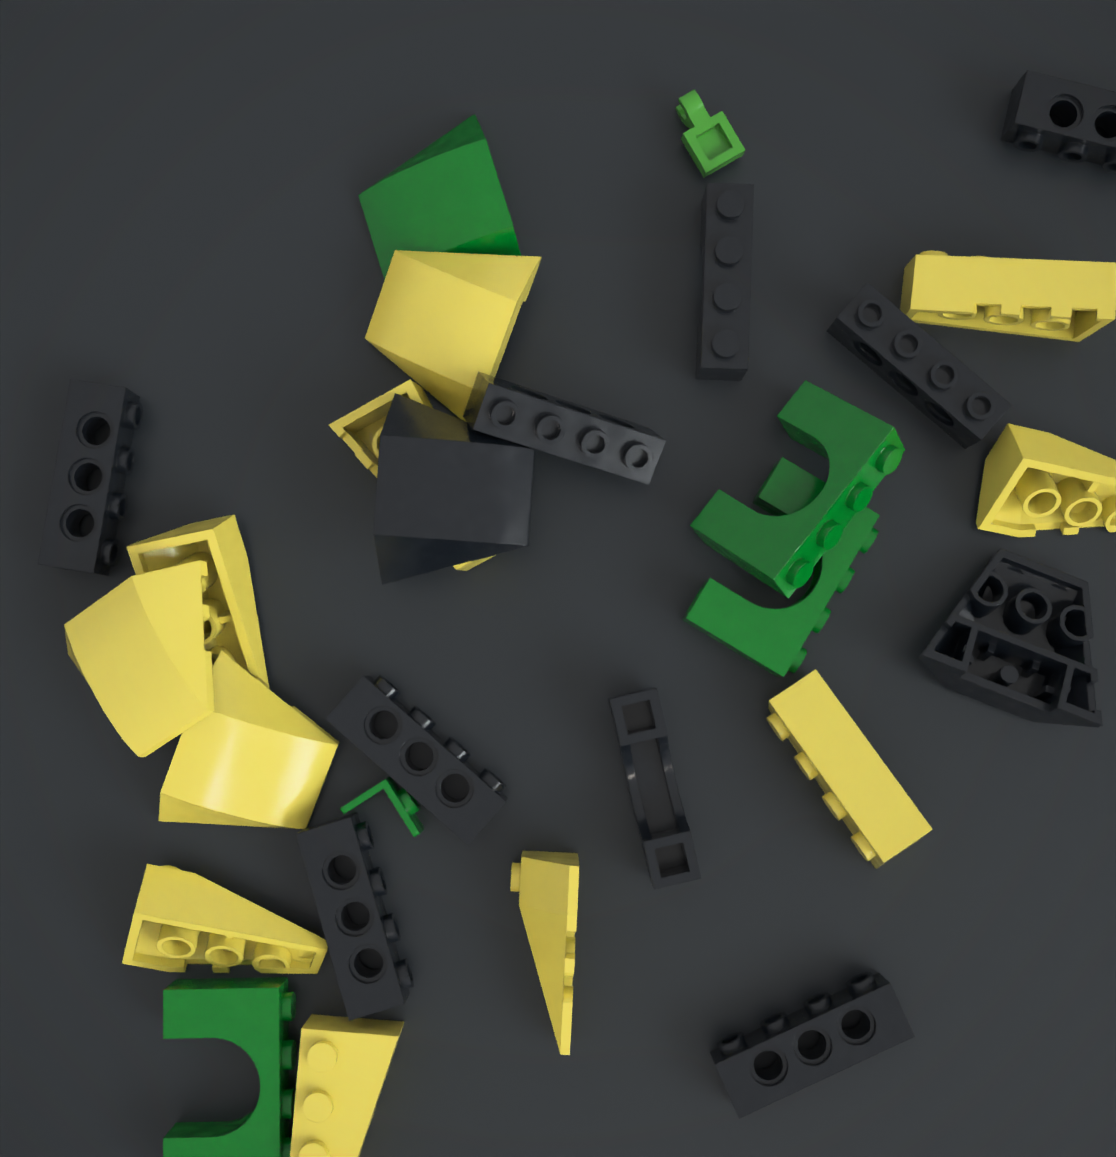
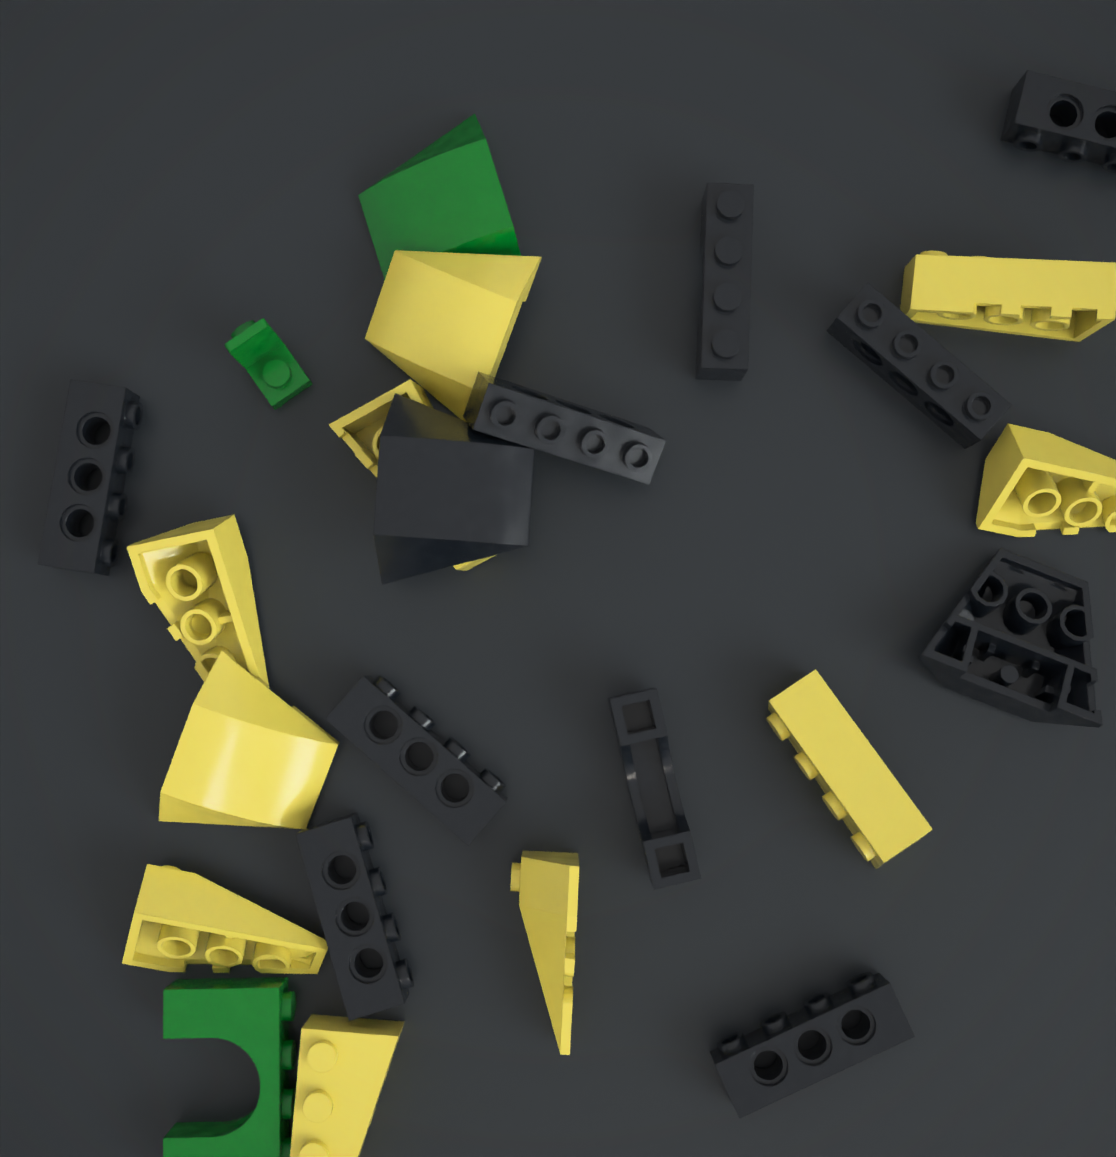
(148, 655): light yellow wedge -> none
(268, 362): none -> green bracket
(401, 799): green bracket -> none
(710, 139): bright green plate -> none
(776, 636): green arch -> none
(789, 546): green arch -> none

